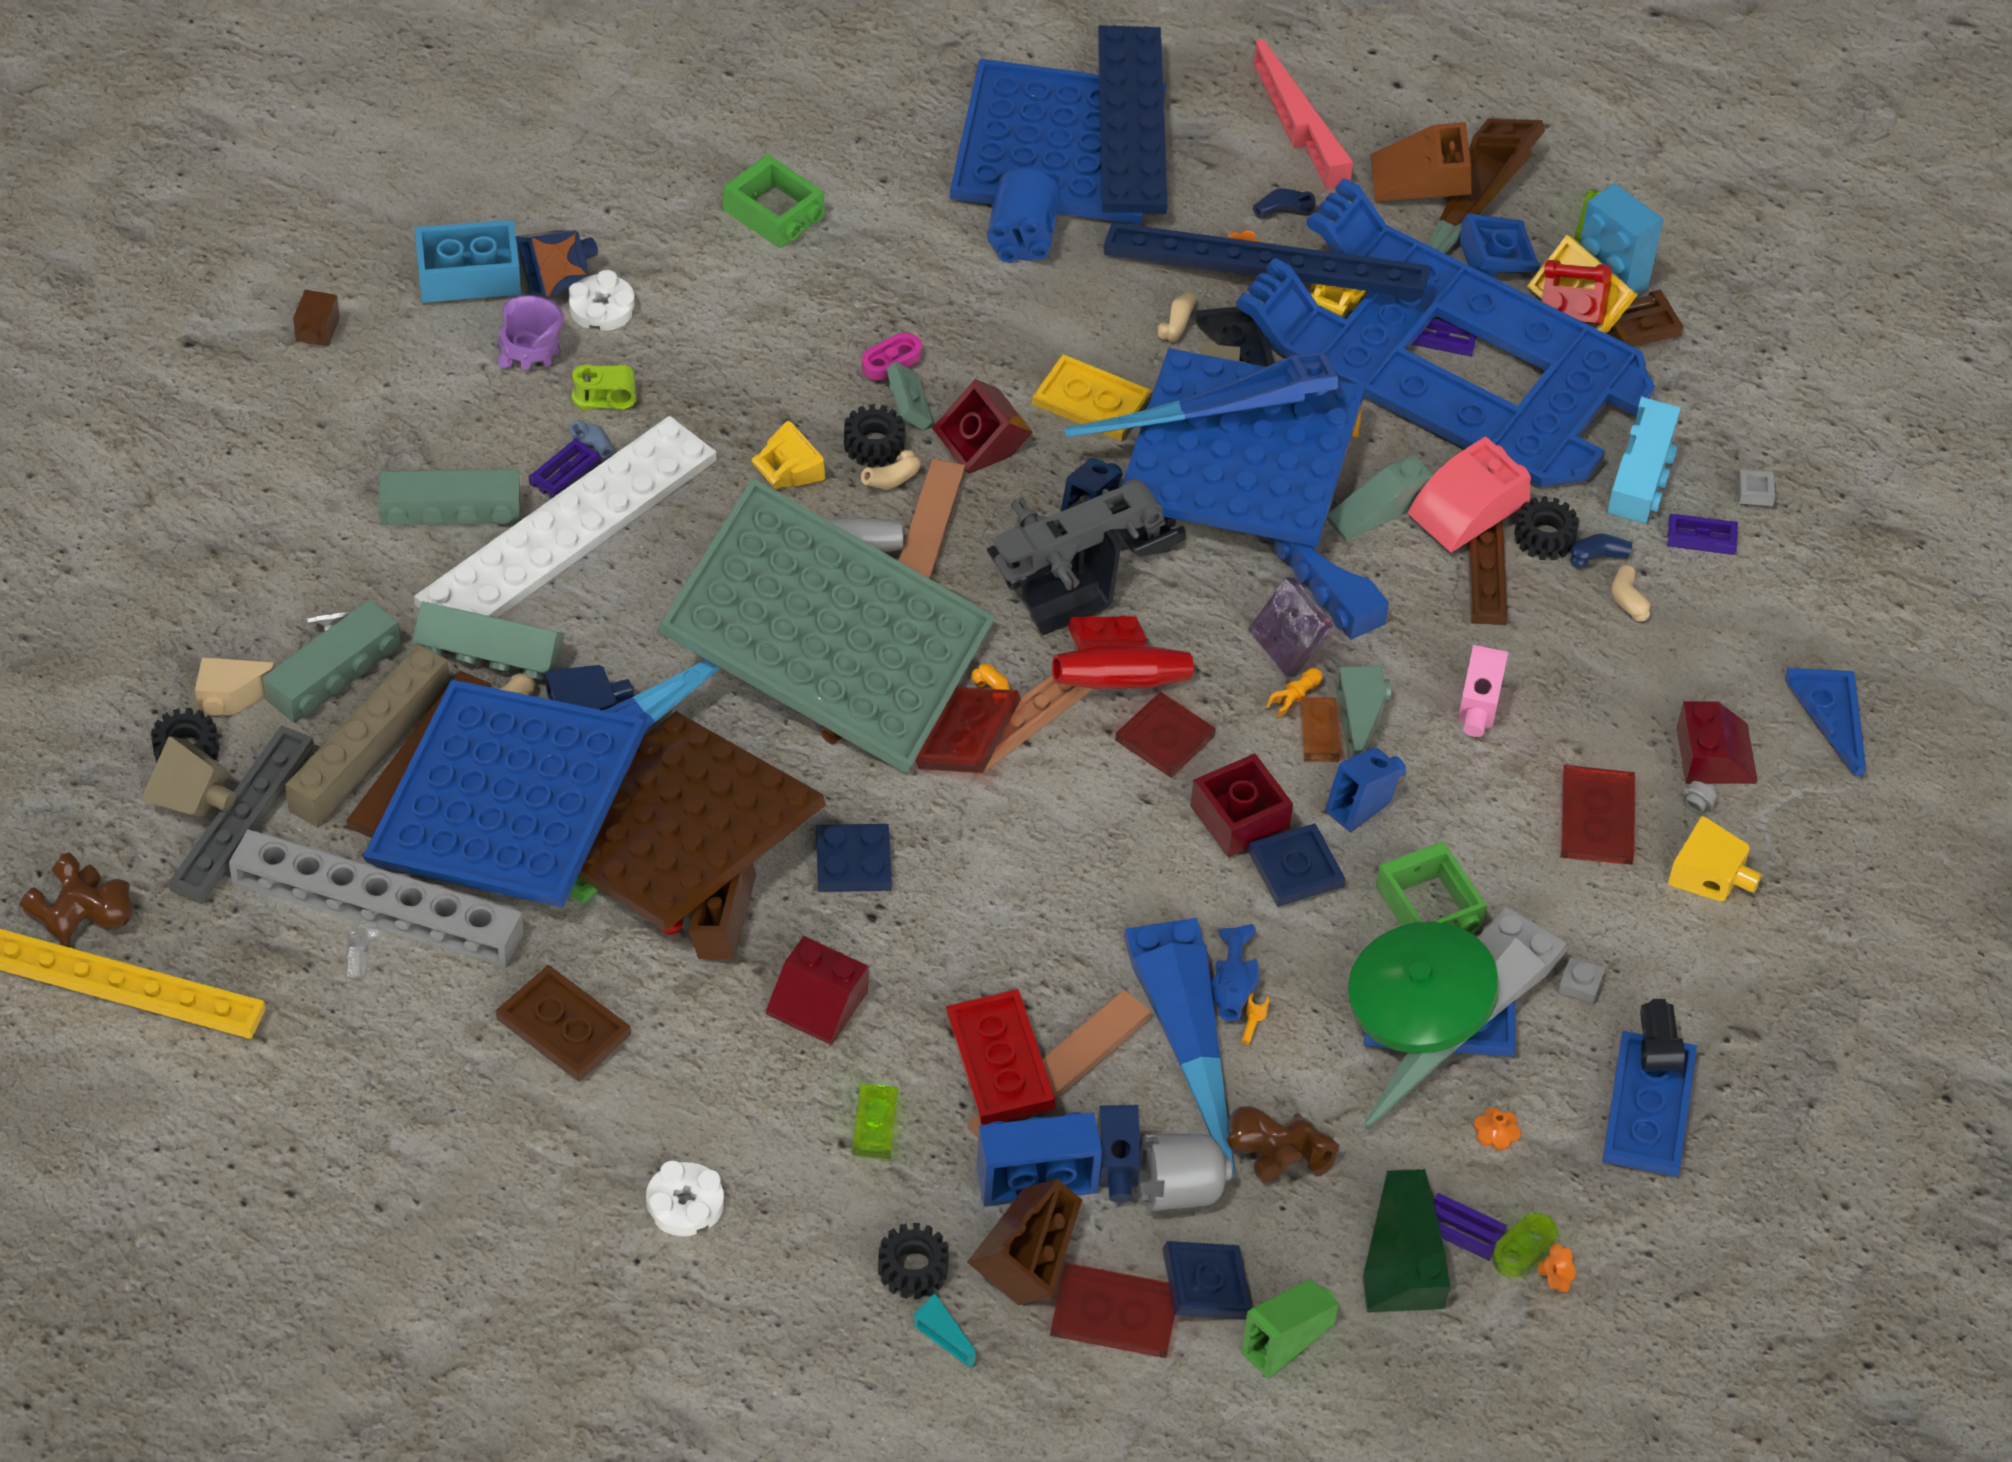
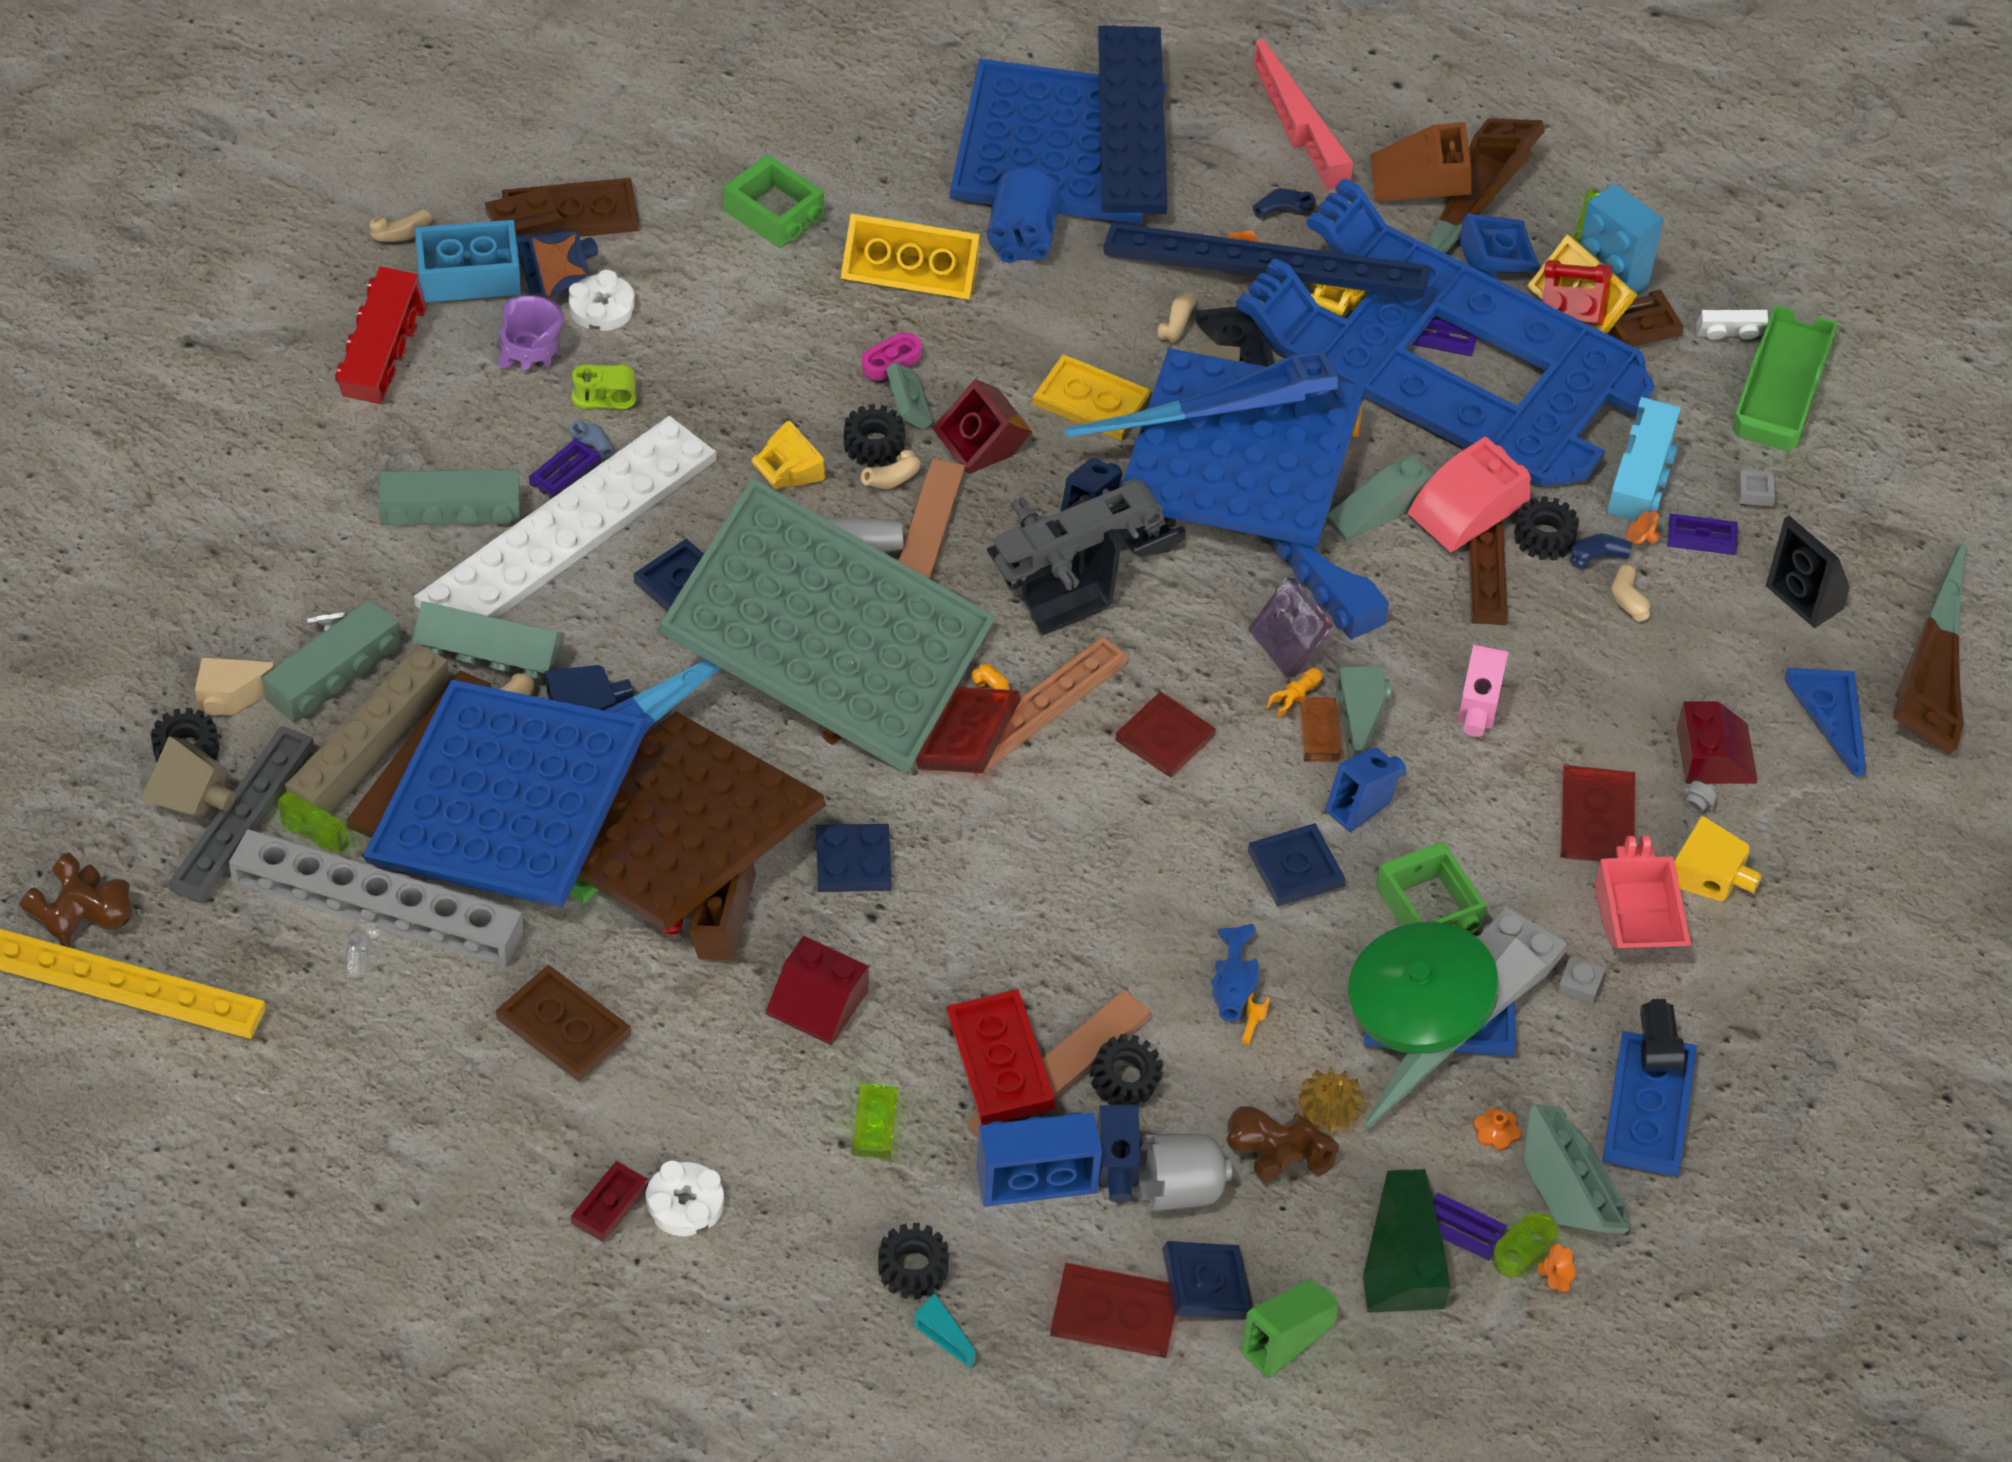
(313, 822): none -> clear neon green plate
(316, 317): reddish brown brick -> none
(380, 334): none -> red wedge
(399, 230): none -> tan arm
(530, 210): none -> reddish brown plate
(592, 206): none -> reddish brown tile
(609, 1201): none -> dark red plate
(668, 573): none -> dark blue plate
(911, 256): none -> yellow slope
(1029, 1242): reddish brown wedge -> none
(1116, 657): red plate -> none
(1134, 1053): none -> black tyre
(1177, 982): blue plate -> none
(1241, 804): dark red brick -> none
(1330, 1099): none -> clear yellow gear
(1571, 1174): none -> sand green wedge
(1640, 898): none -> coral piece
(1644, 528): none -> orange plant
(1731, 323): none -> white plate
(1783, 379): none -> bright green piece
(1807, 575): none -> black slope
(1931, 683): none -> reddish brown plate

